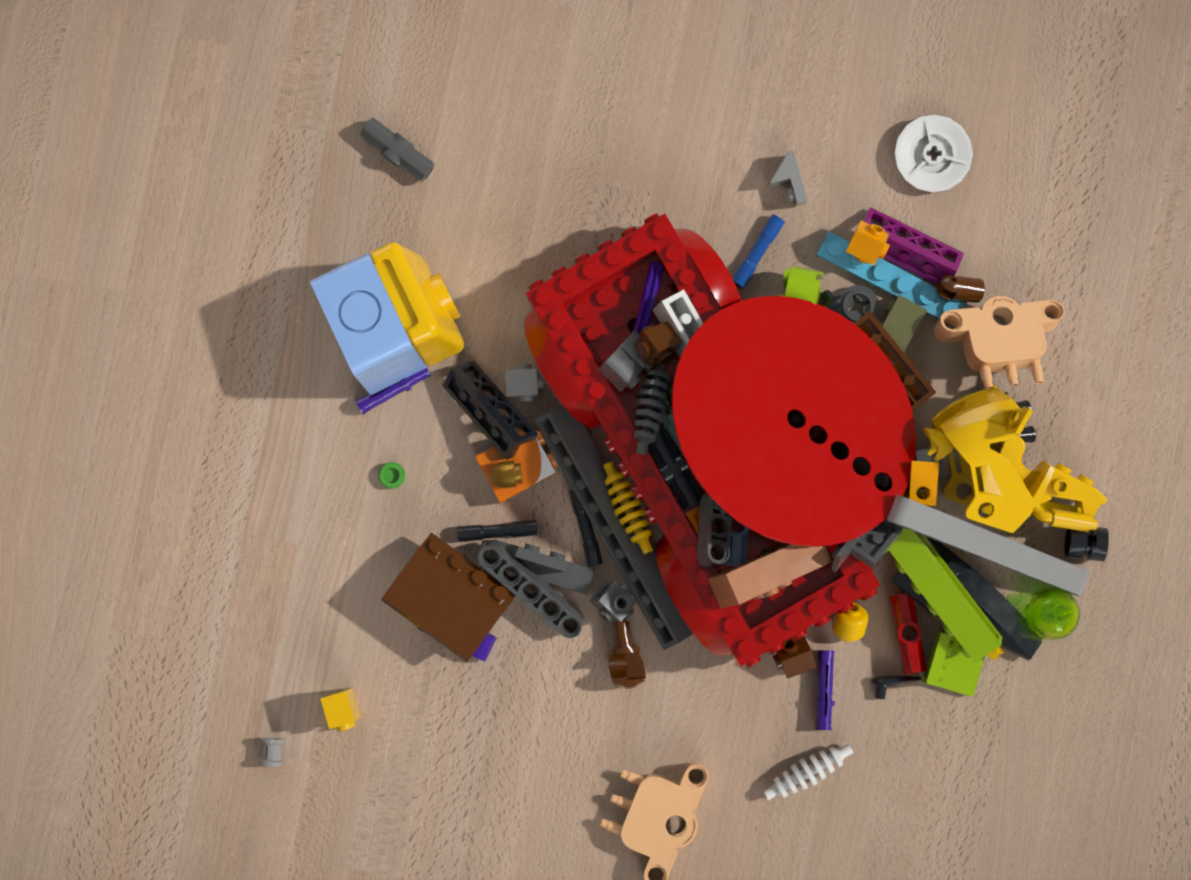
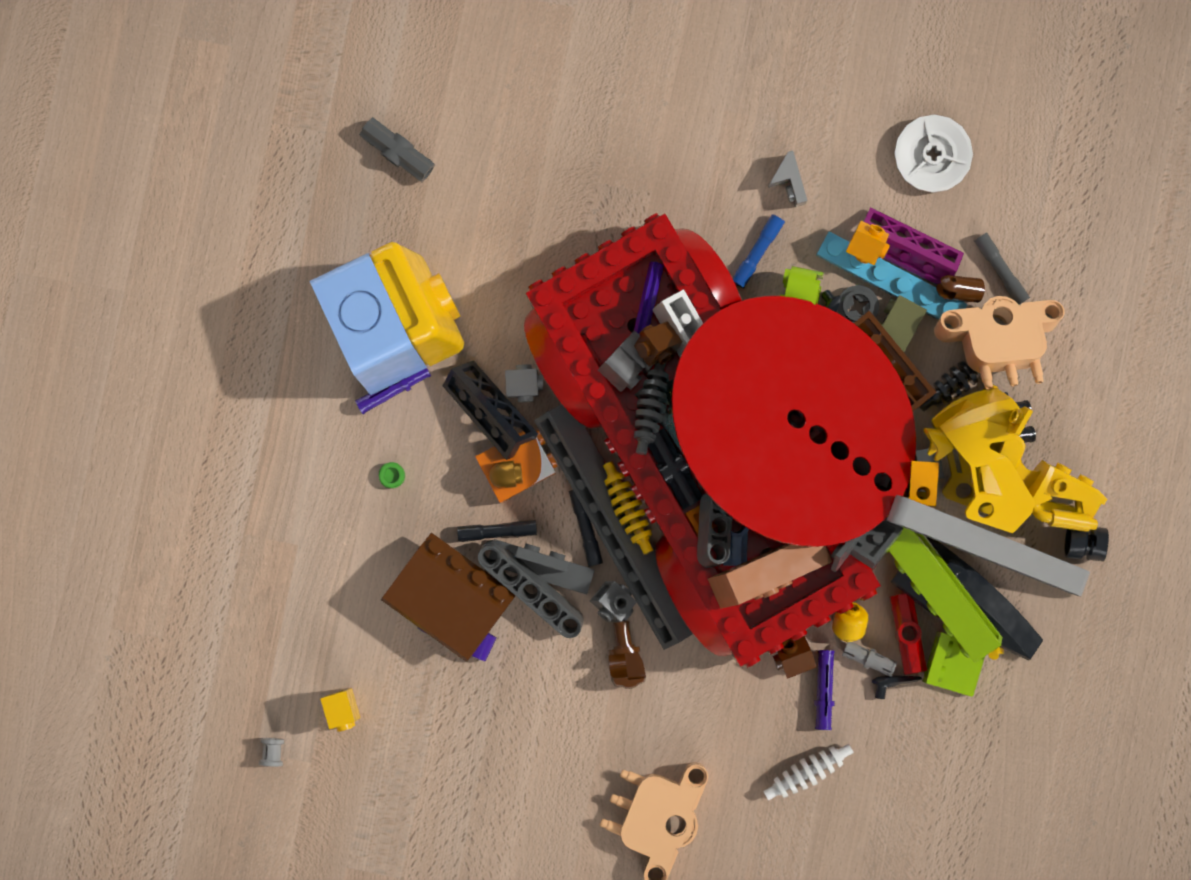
(869, 658): none -> light grey pin
(951, 385): none -> black piece
(993, 255): none -> dark grey piece
(1052, 613): clear neon green cylinder -> none

